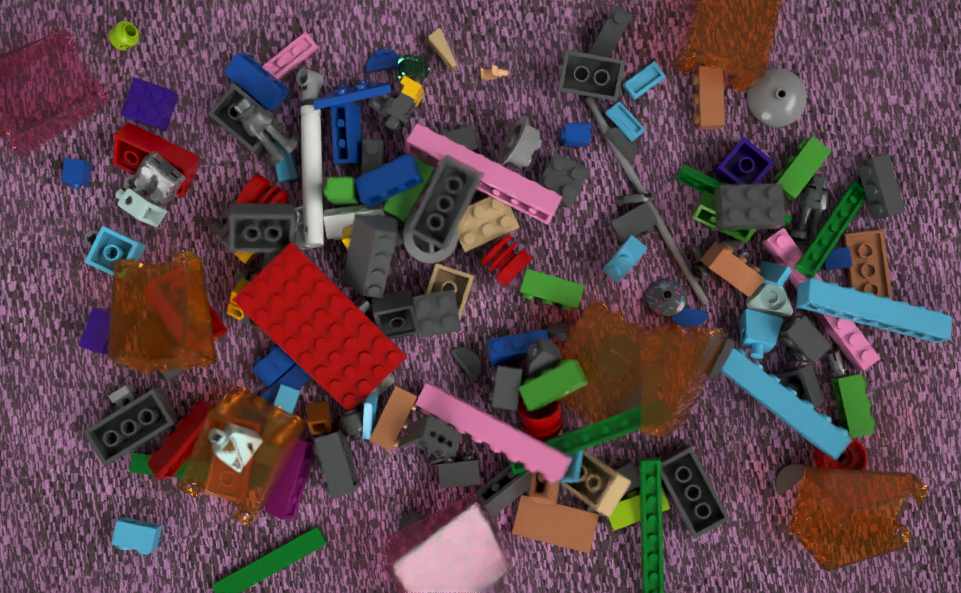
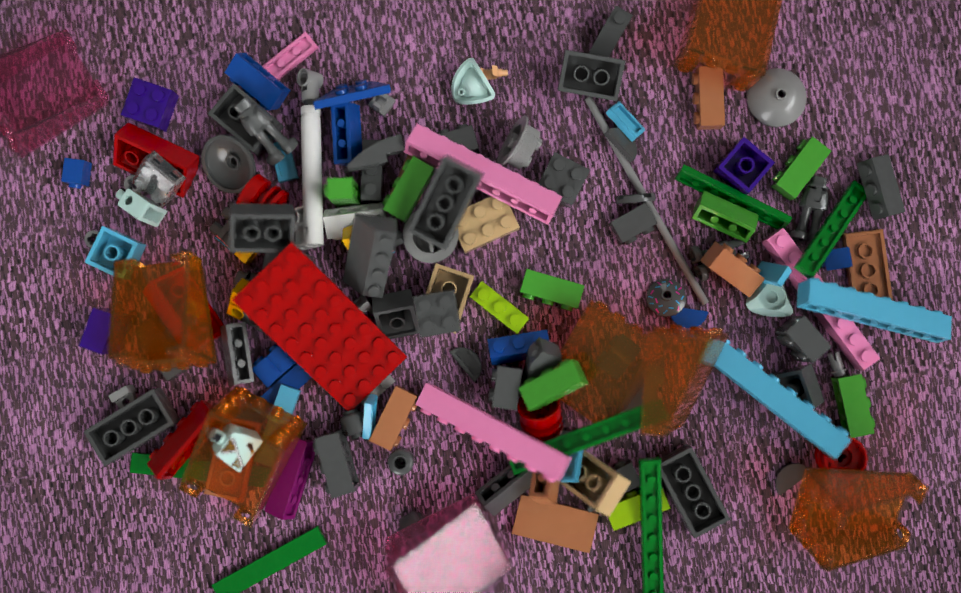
(123, 35): lime head -> none
(136, 535): medium azure brick -> none
(220, 165): none -> dark grey dish
(237, 353): none -> dark grey brick
(319, 417): dark orange brick -> none
(376, 154): none -> dark grey slope
(382, 60): blue tile -> none
(388, 180): blue brick -> none
(396, 466): none -> dark grey head
(404, 105): dark grey hips -> none
(413, 67): clear green brick -> none
(432, 437): dark grey piece -> none
(440, 46): tan slope -> none
(459, 472): dark grey brick -> none
(470, 84): none -> light aqua hat
(499, 307): none -> lime brick
(506, 260): red wheel -> none
(558, 330): dark grey tile -> none
(575, 134): blue brick -> none
(624, 259): medium azure brick -> none
(644, 80): medium azure tile -> none
(722, 359): dark grey tile -> none
(749, 207): dark grey brick -> none
(758, 332): medium azure torso -> none

